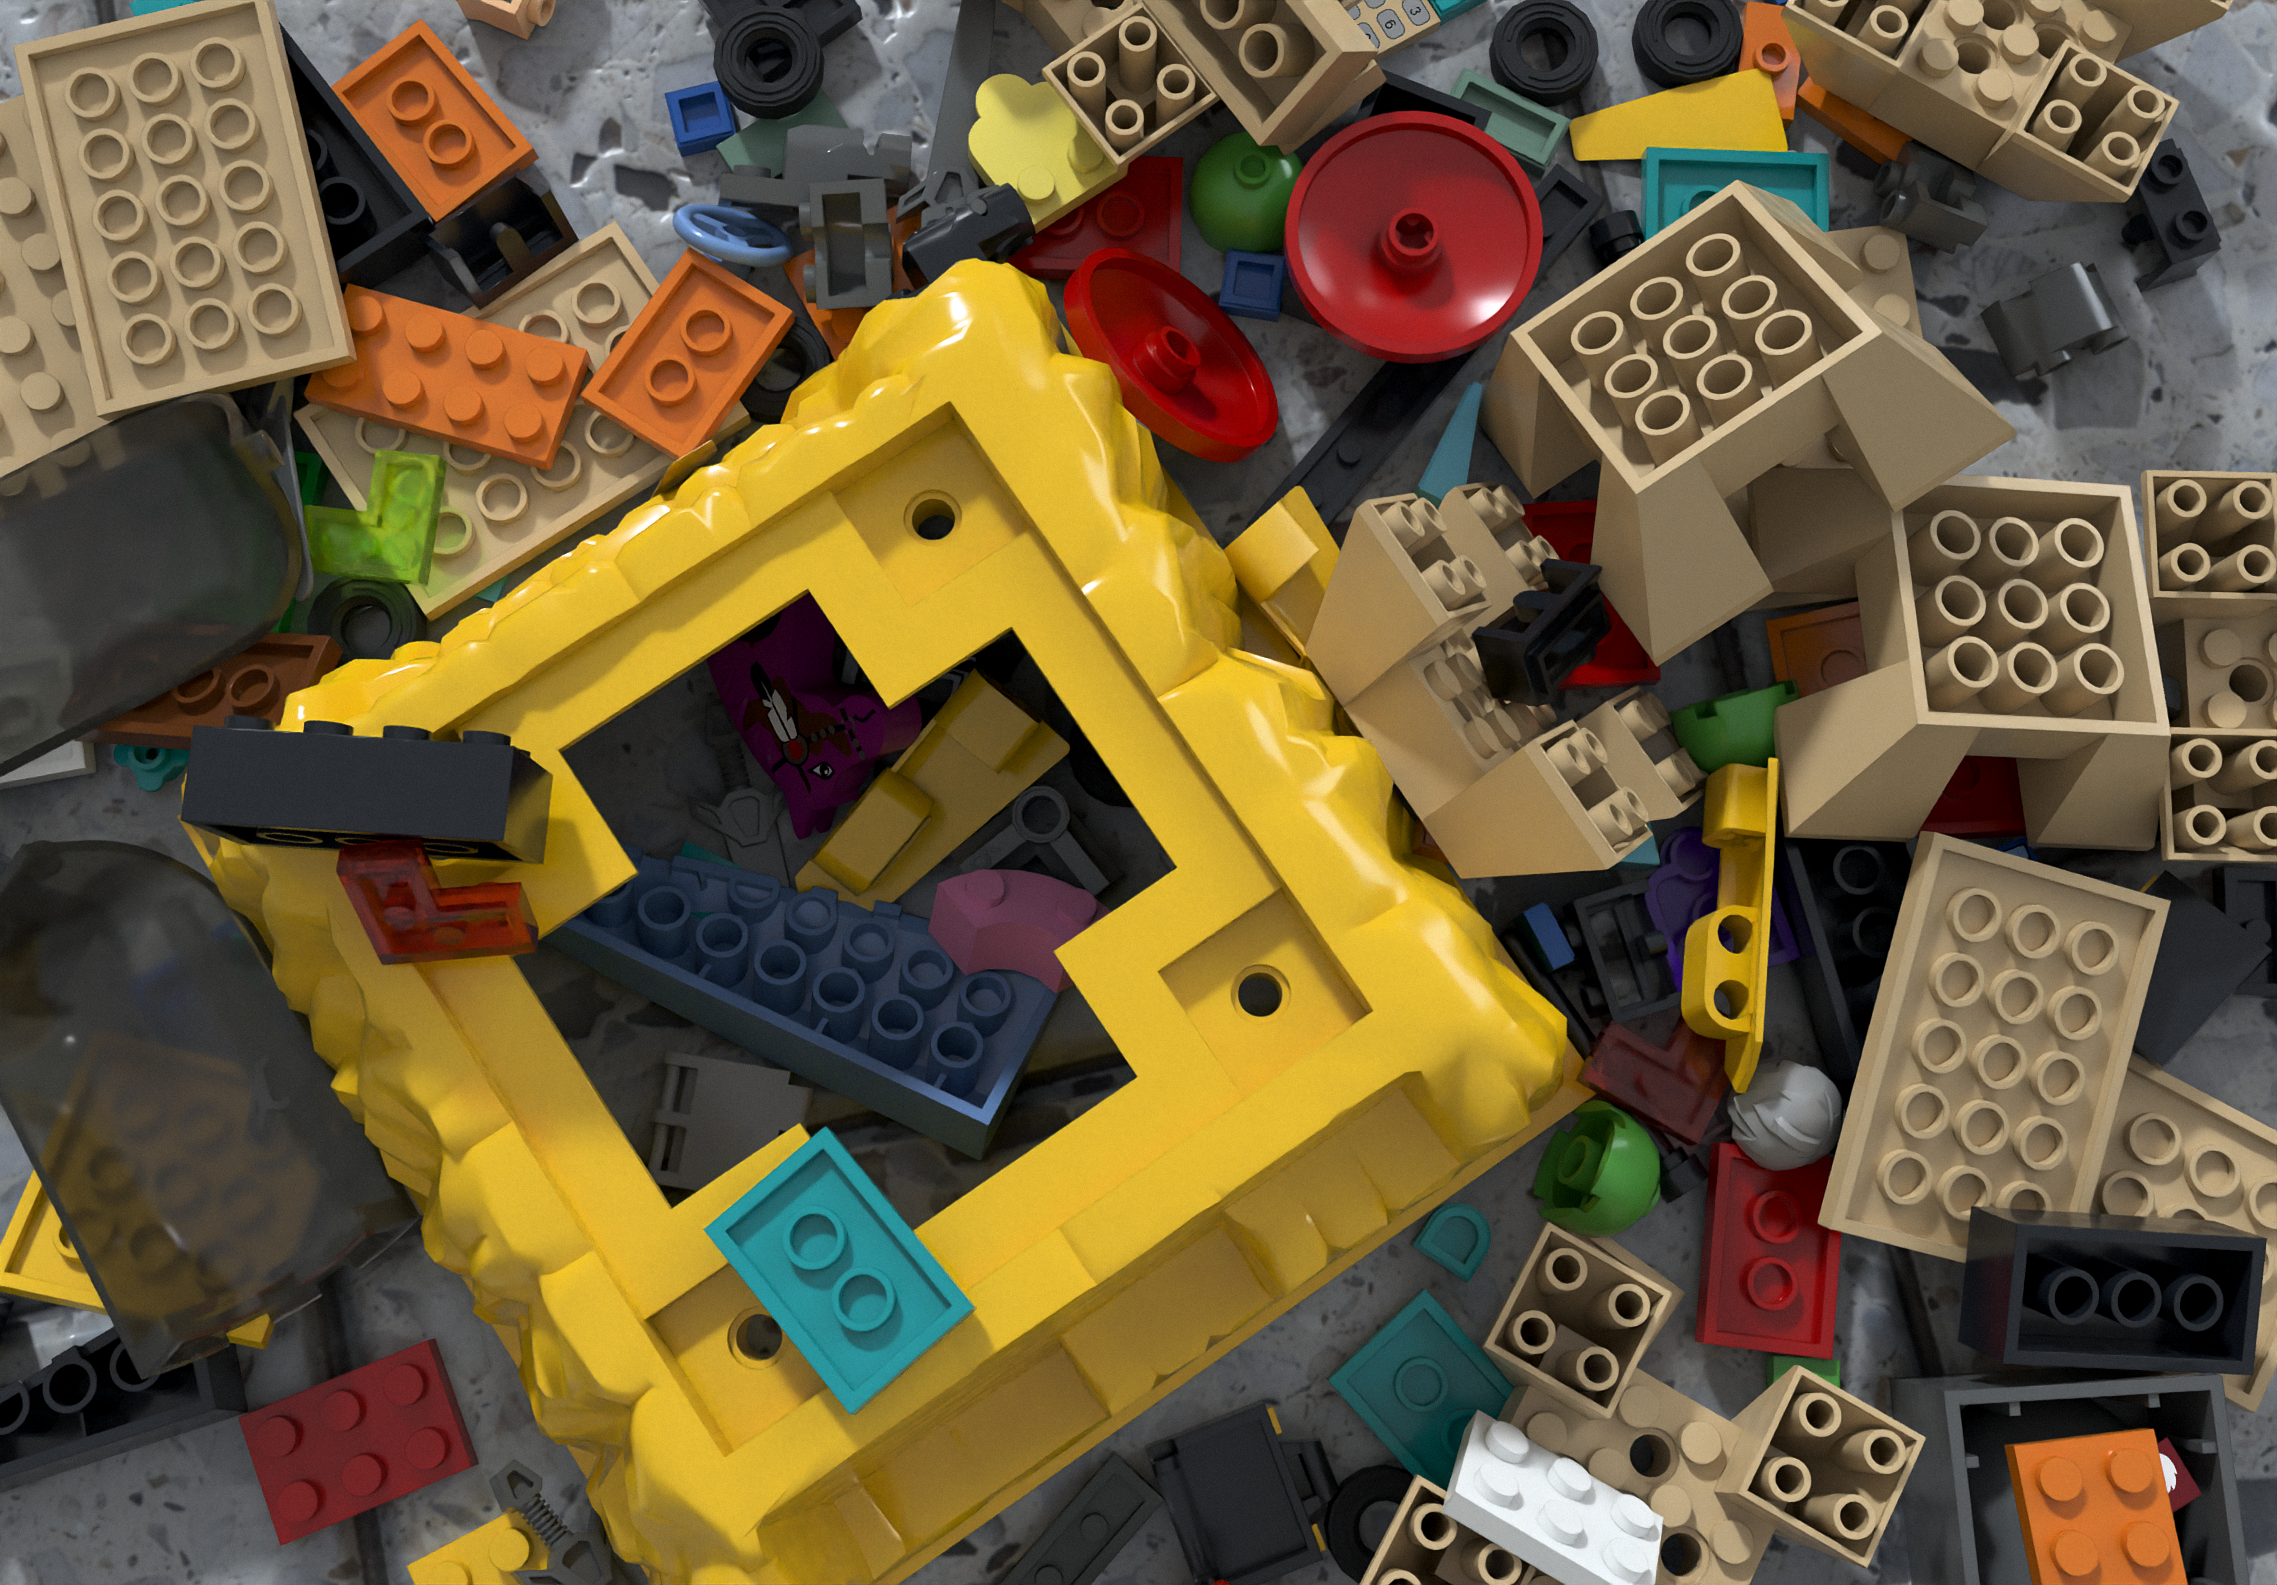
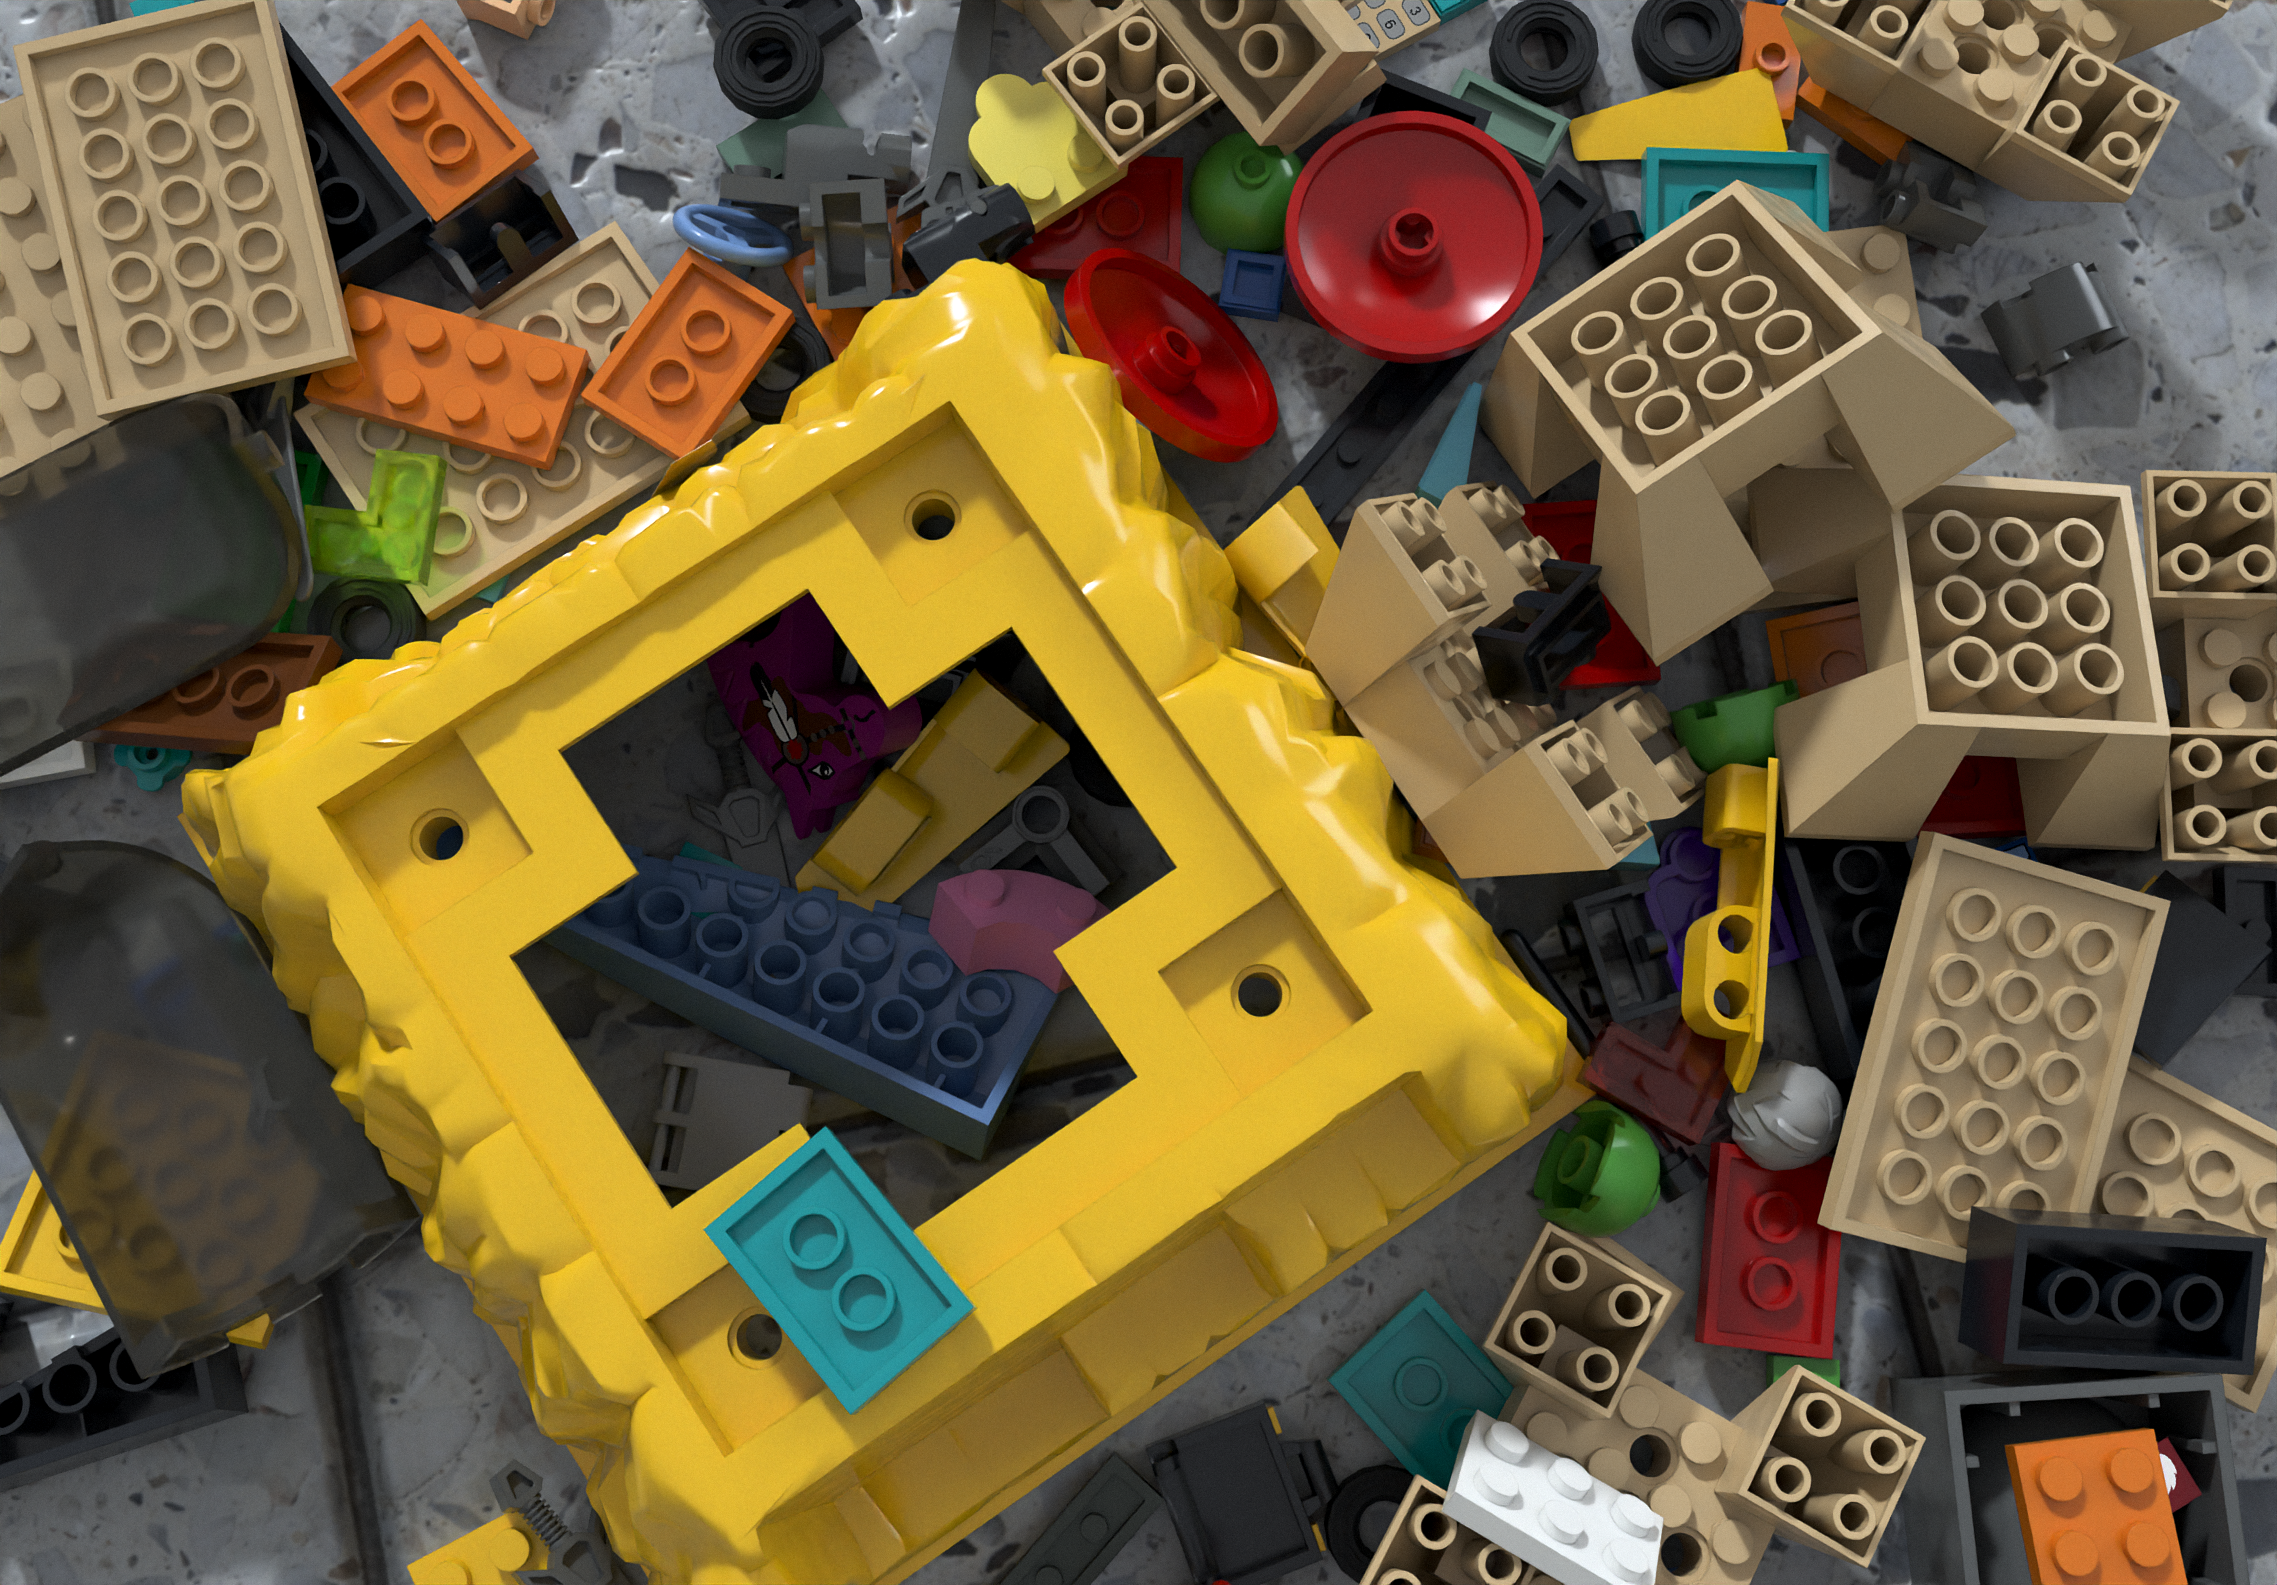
(351, 790): black brick -> none
(357, 1441): red plate -> none
(418, 920): clear red plate -> none
(700, 117): blue tile -> none
(1455, 1238): teal tile -> none
(1544, 937): blue tile -> none
(2173, 217): black window -> none

